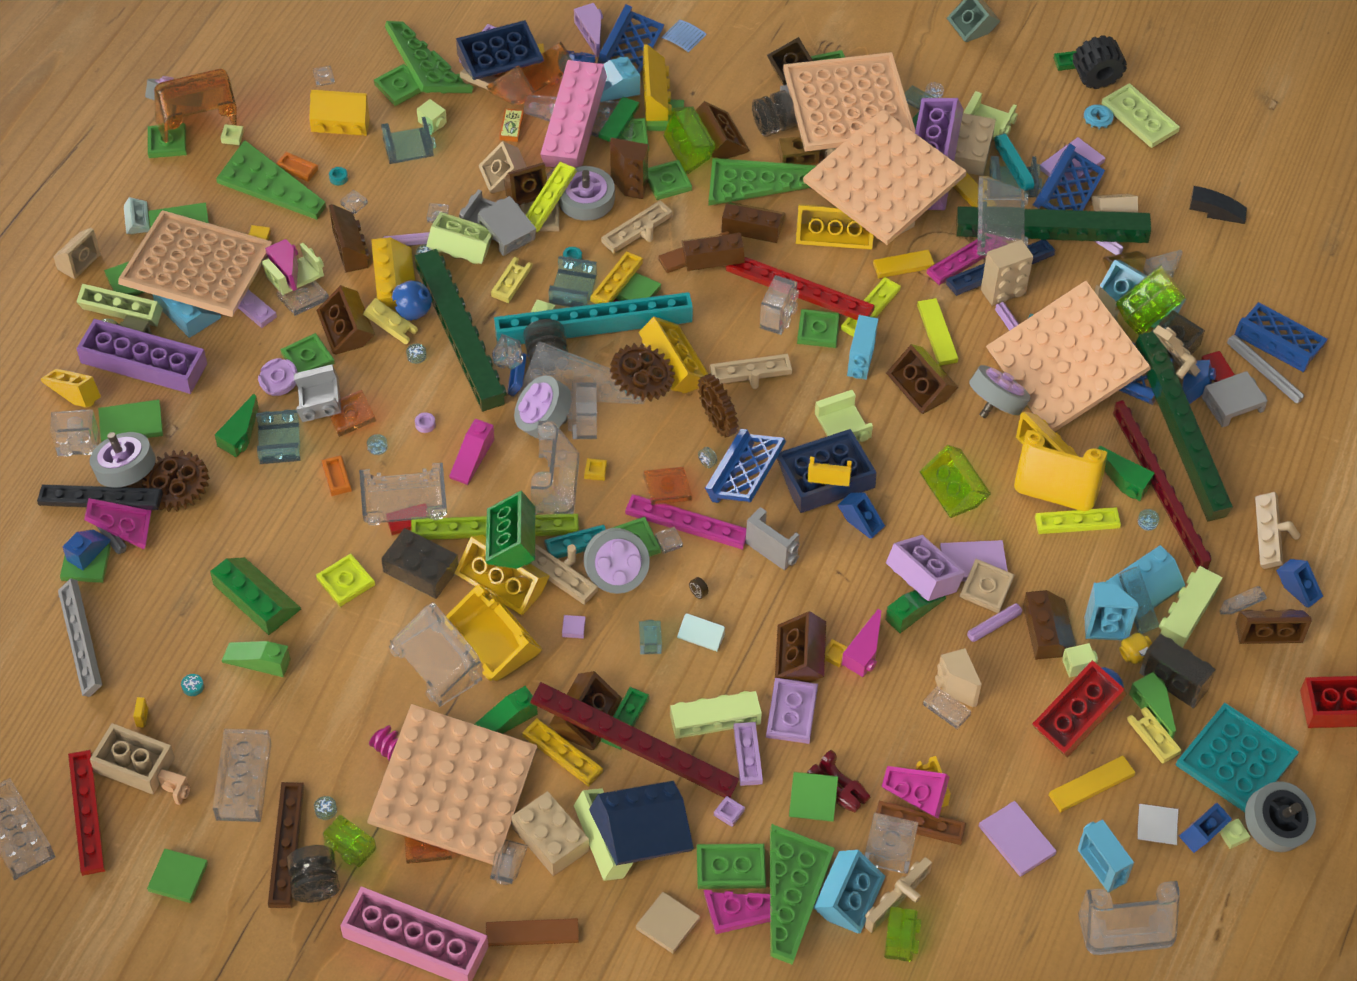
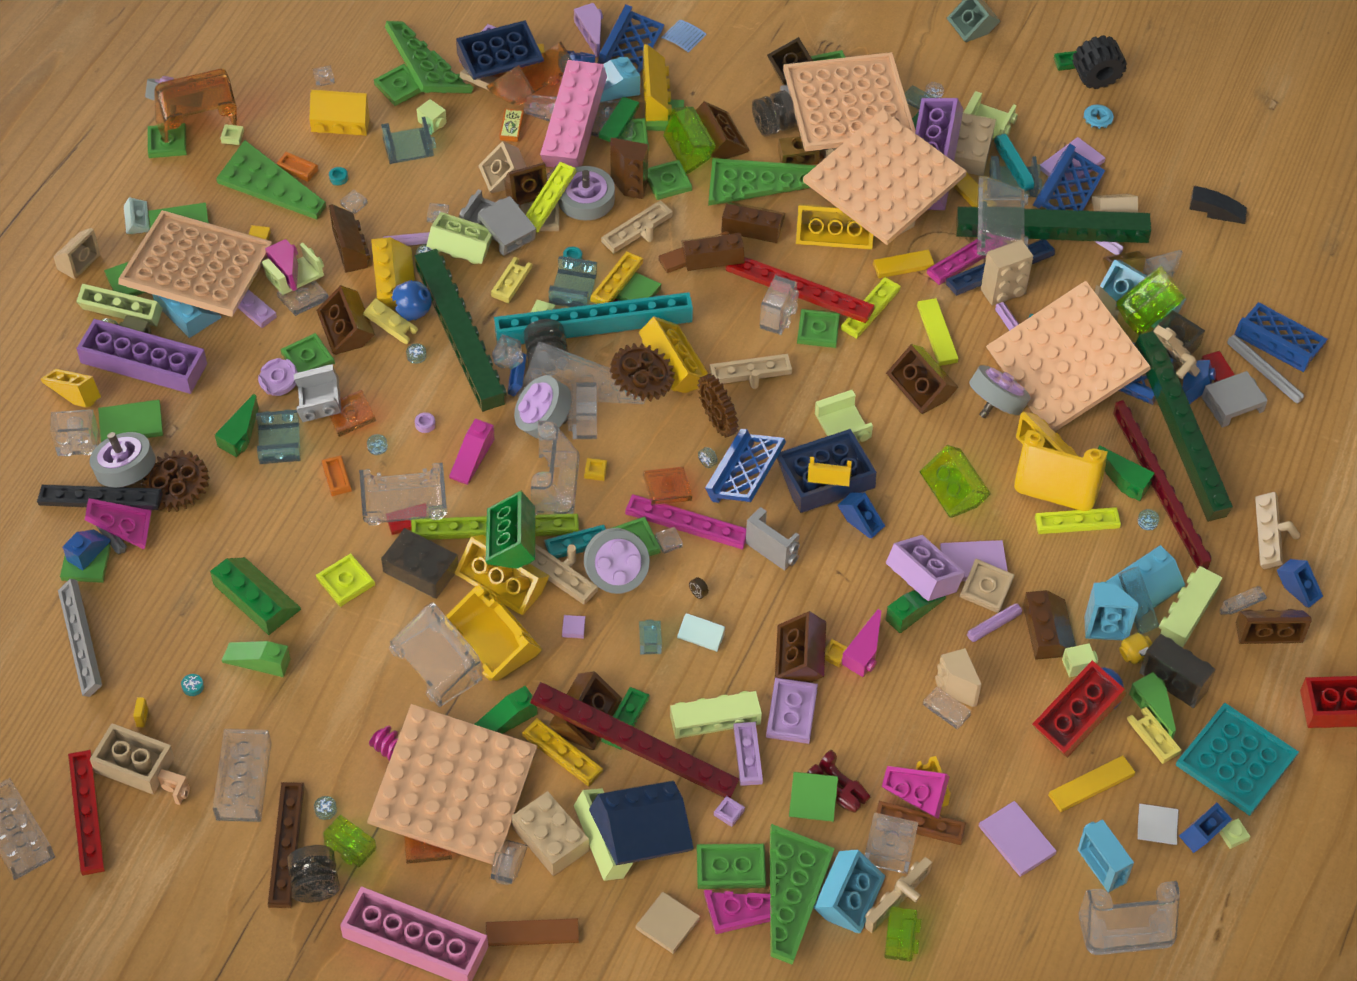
(177, 875): bright green tile -> none
(862, 347): medium azure window -> none
(1140, 115): yellowish green plate -> none
(1280, 816): wheel -> none

